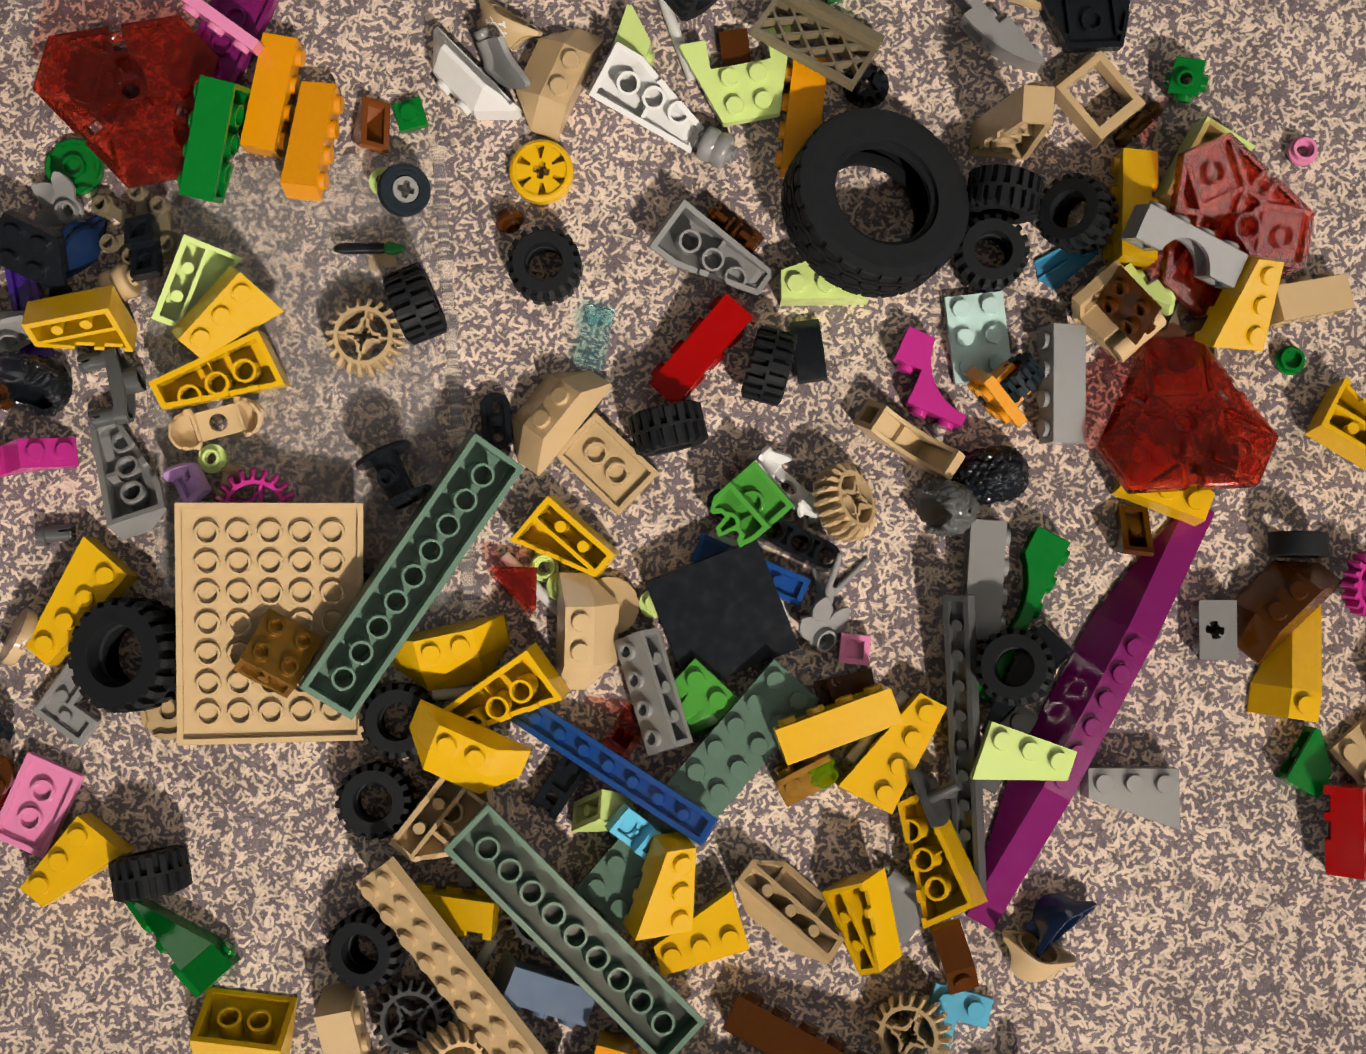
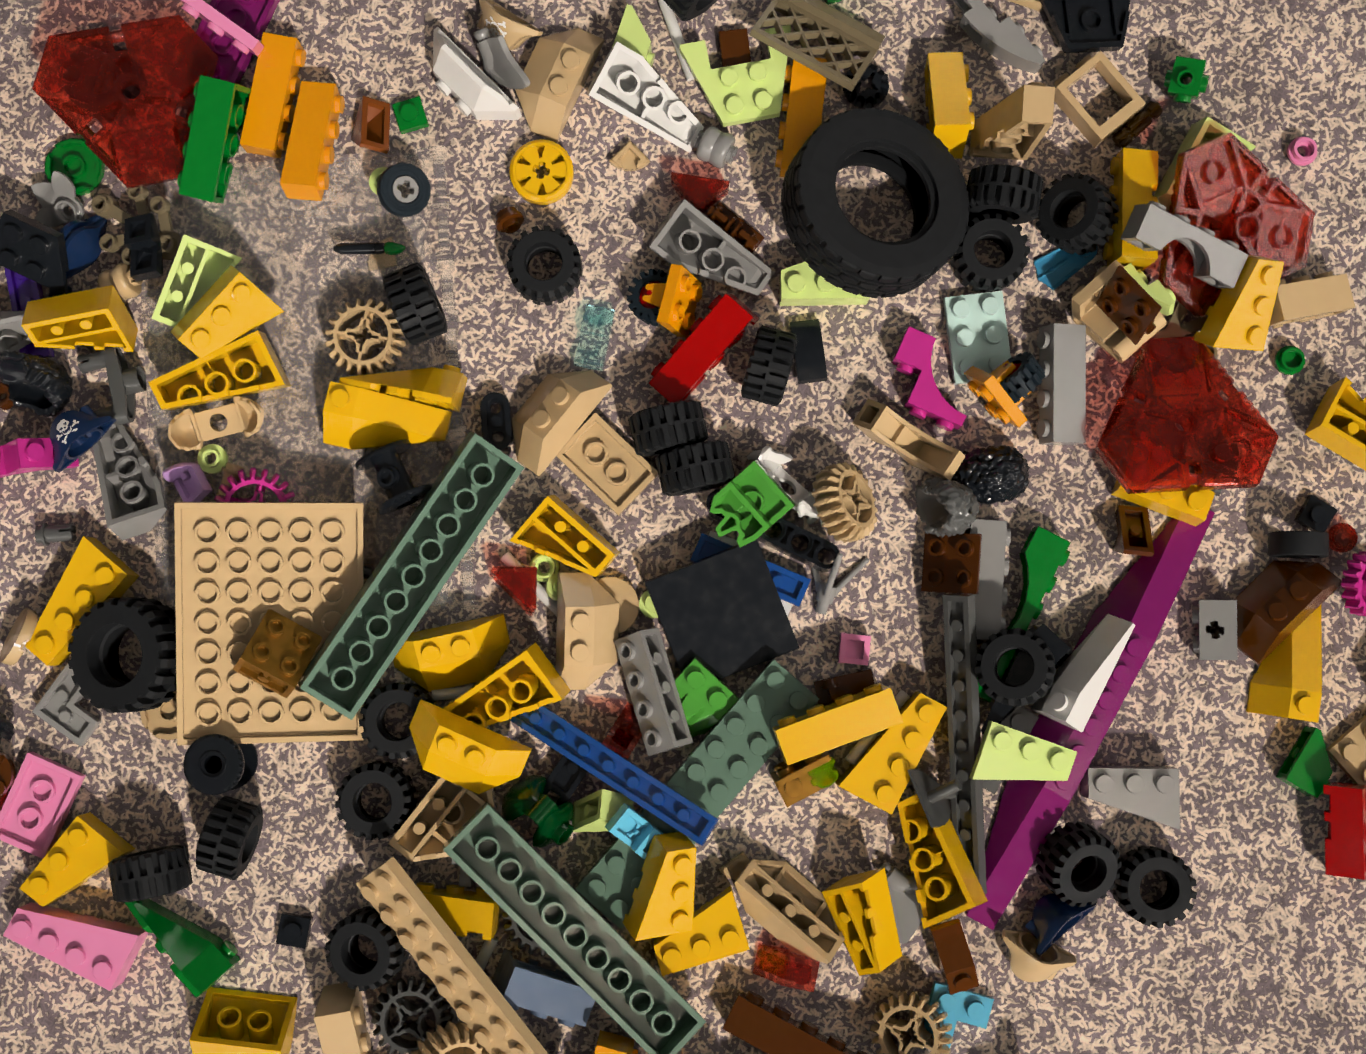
(75, 434): none -> dark blue hat
(78, 942): none -> bright pink wedge
(205, 770): none -> black hose
(229, 838): none -> black tyre
(294, 930): none -> black plate
(367, 419): none -> yellow wedge
(427, 386): none -> yellow wedge
(528, 799): none -> dark green animal
(629, 158): none -> tan tile
(666, 299): none -> light orange plate
(695, 468): none -> black tyre
(698, 190): none -> clear red slope
(735, 866): none -> tan tile
(786, 967): none -> clear red slope
(823, 625): light grey plate -> none
(948, 100): none -> yellow wedge
(951, 563): none -> reddish brown hinge
(1085, 674): none -> white wedge
(1092, 876): none -> black tyre
(1178, 889): none -> black tyre
(1315, 514): none -> black plate
(1342, 537): none -> clear red plate

